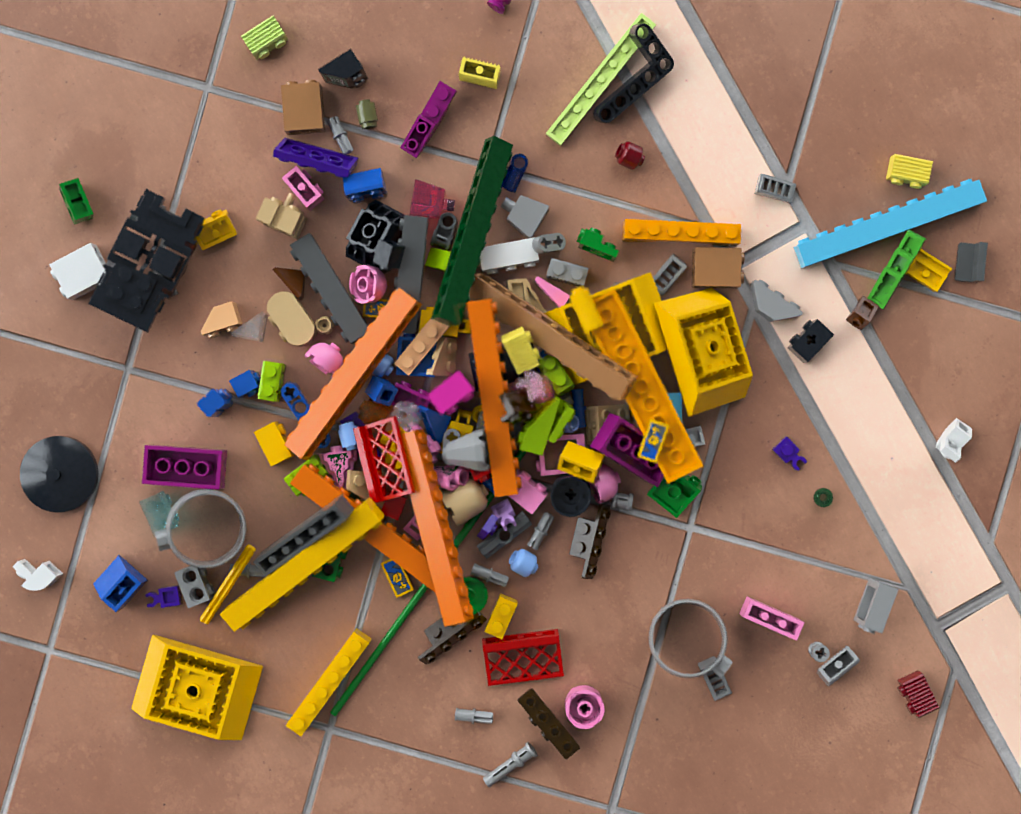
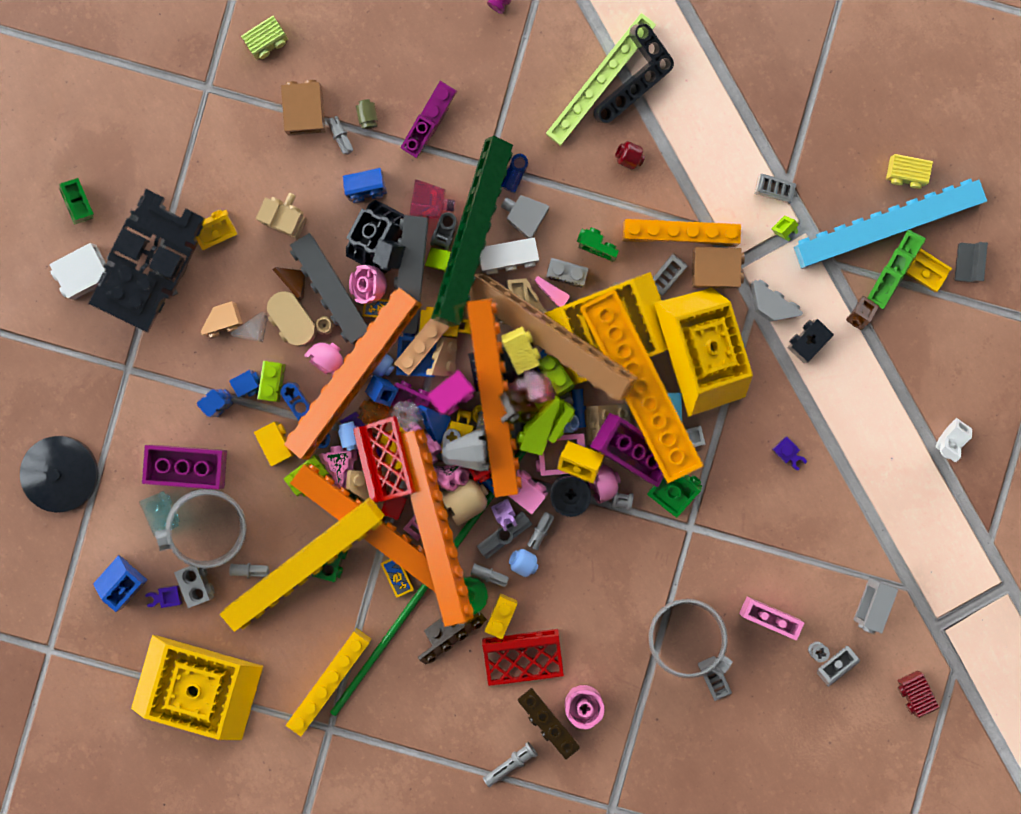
(37, 578): white brick -> none
(227, 584): yellow axle -> none
(304, 535): dark grey brick -> none
(307, 192): bright pink brick -> none
(315, 157): dark purple plate -> none
(344, 71): black slope -> none
(473, 716): light grey axle -> none
(479, 73): light yellow brick -> none
(488, 528): dark purple plate -> none
(548, 240): light grey beam -> none
(585, 309): yellow brick -> none
(588, 540): dark brown bracket -> none
(653, 440): tile -> none
(784, 227): none -> lime tile
(829, 497): clear green plate -> none

